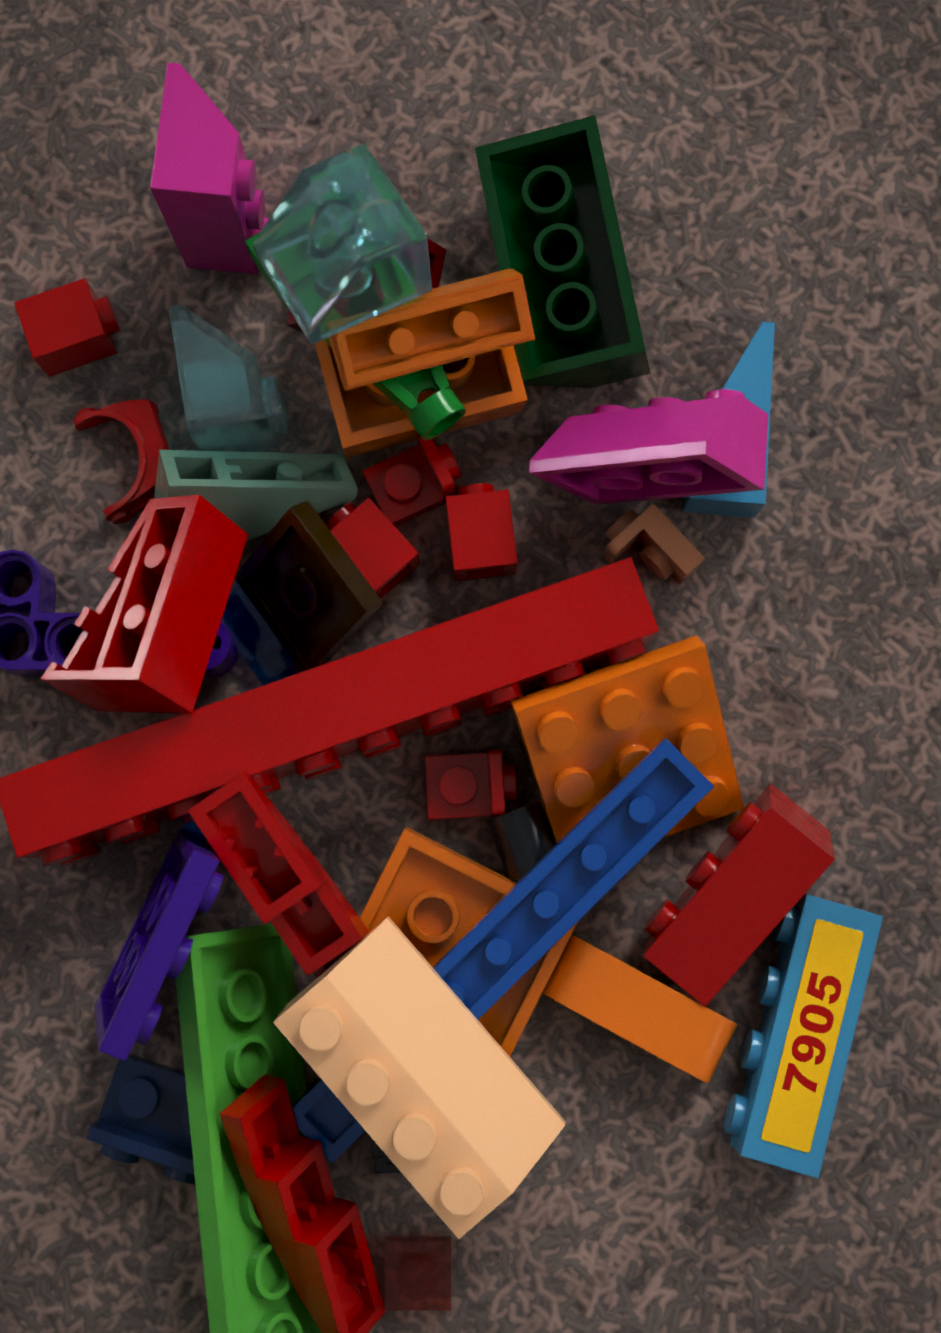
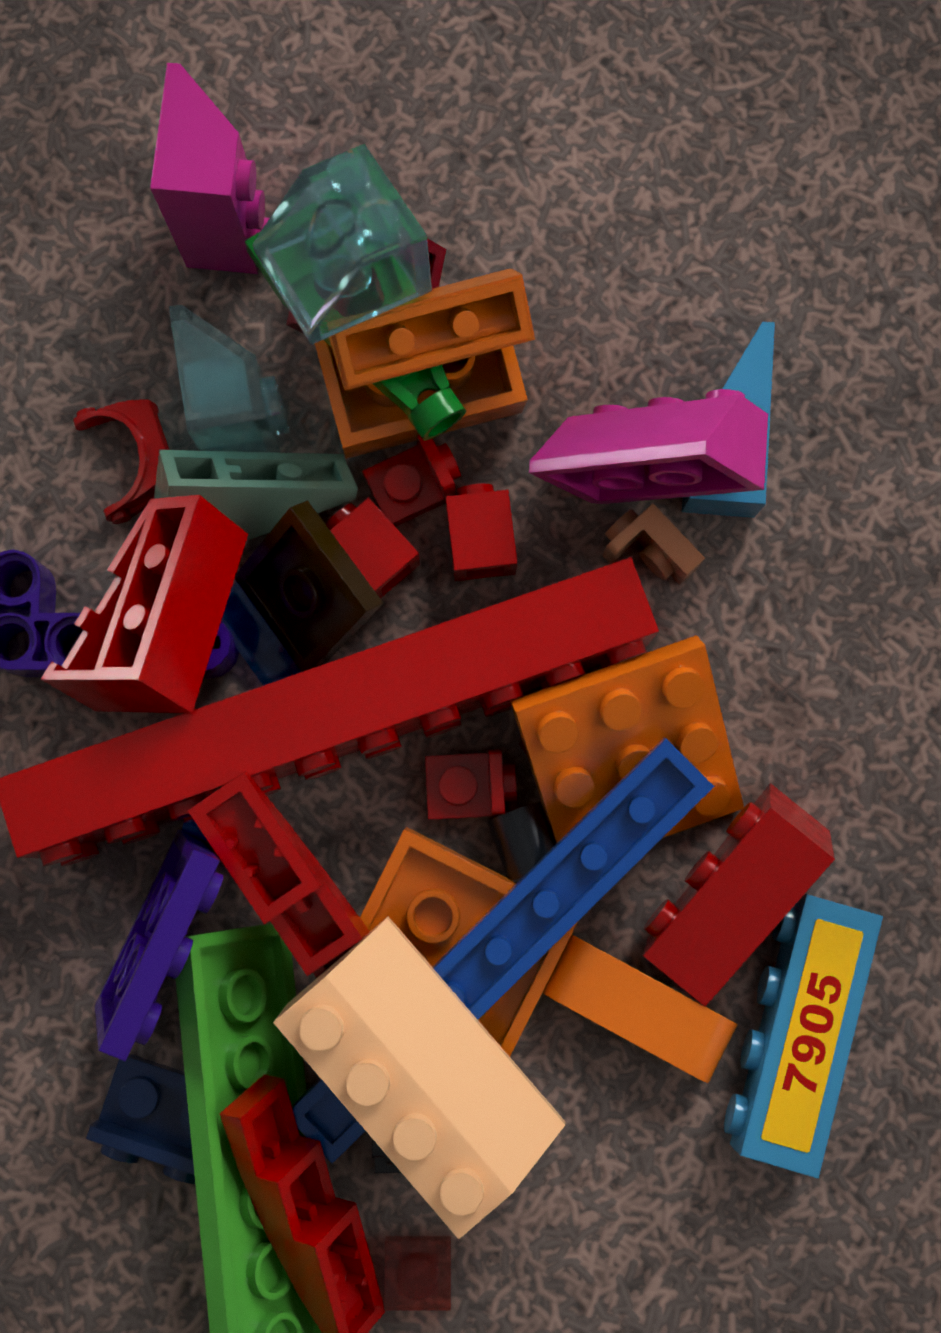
(68, 327): red brick -> none
(562, 232): dark green slope -> none

